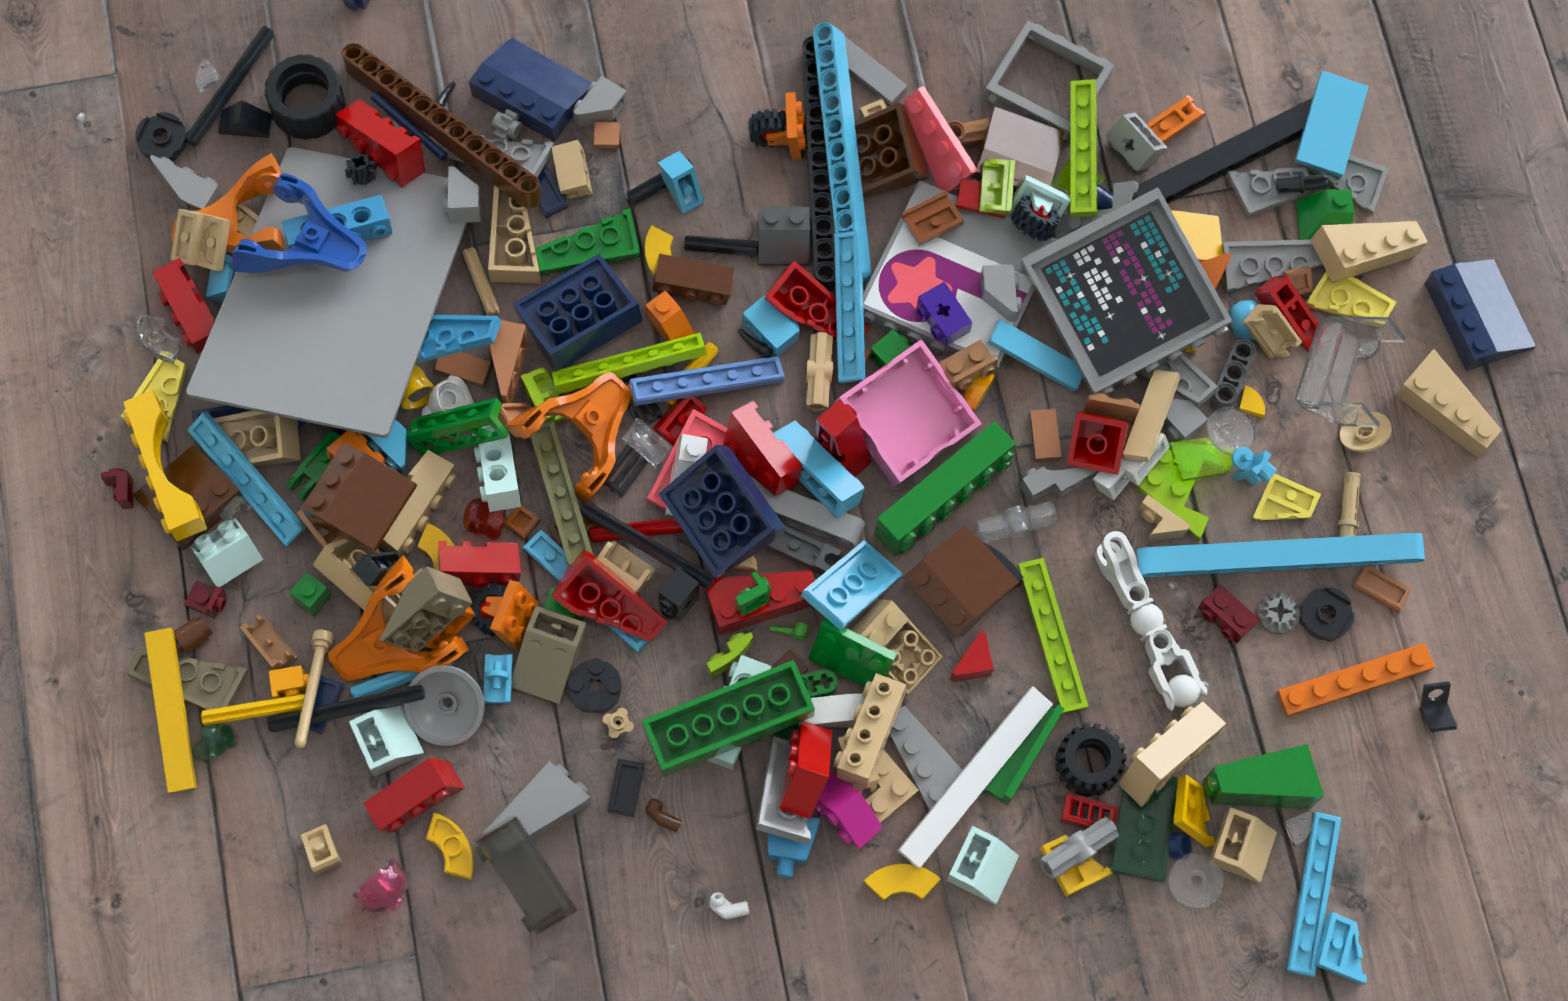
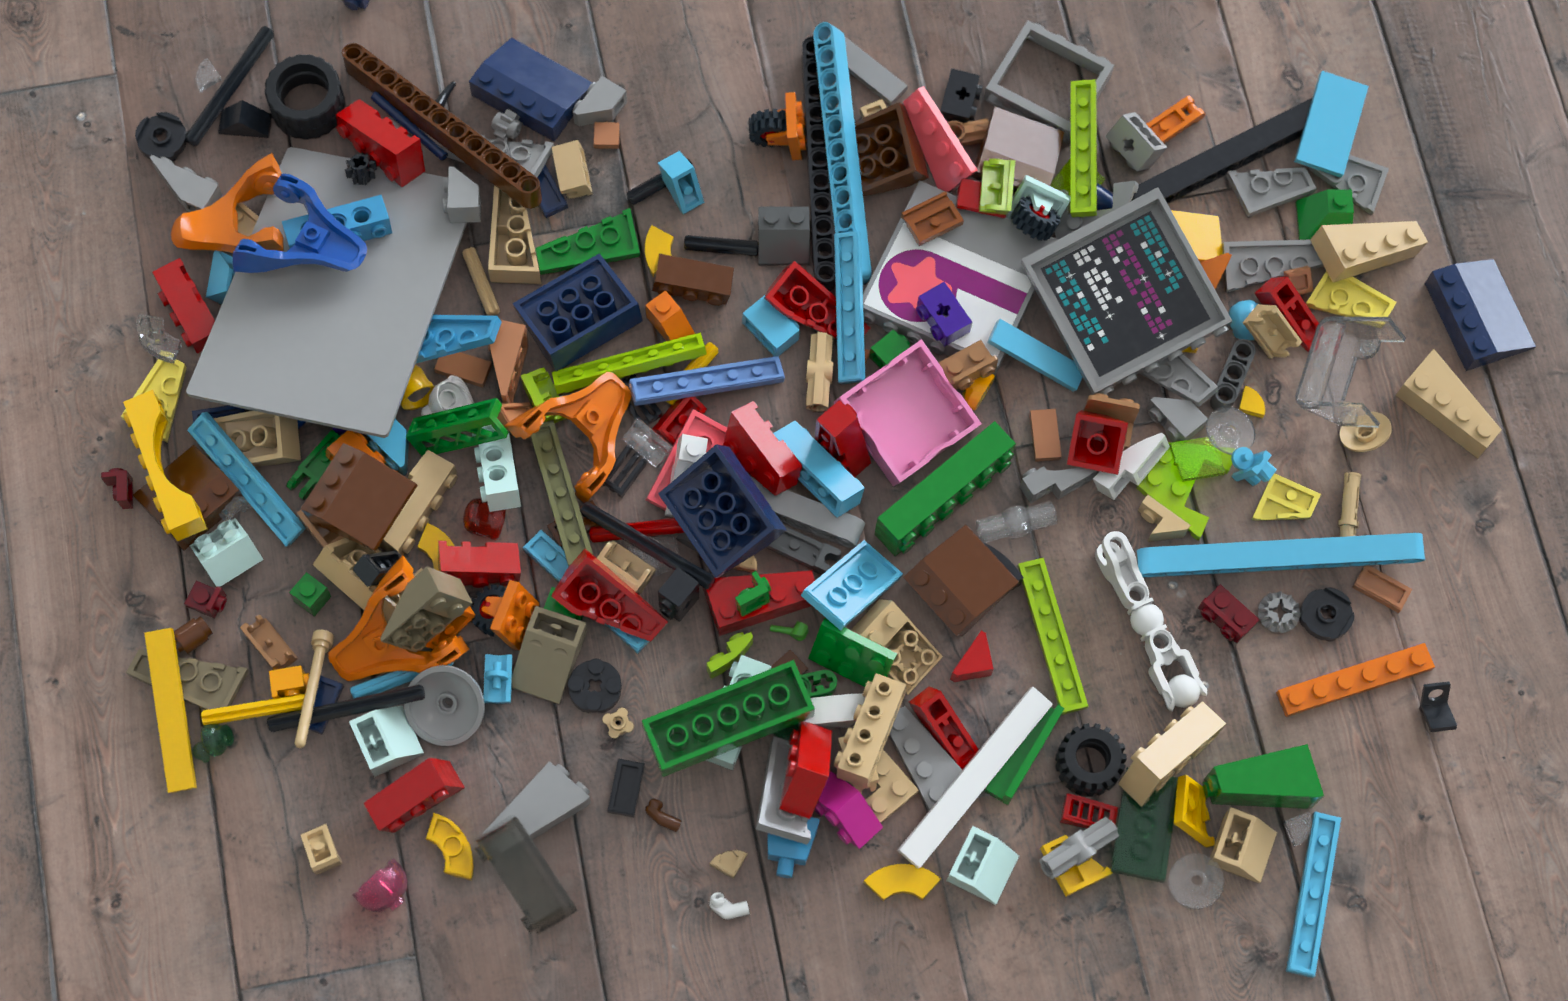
(200, 239): tan slope -> none
(522, 522): dark orange tile -> none
(729, 862): none -> tan tile
(759, 347): black helmet -> none
(944, 725): none -> red slope
(961, 86): none -> black brick
(999, 289): light grey slope -> none
(1151, 416): tan tile -> none
(1179, 845): dark blue tile -> none
(1301, 183): black axle -> none
(1340, 949): medium azure wing -> none

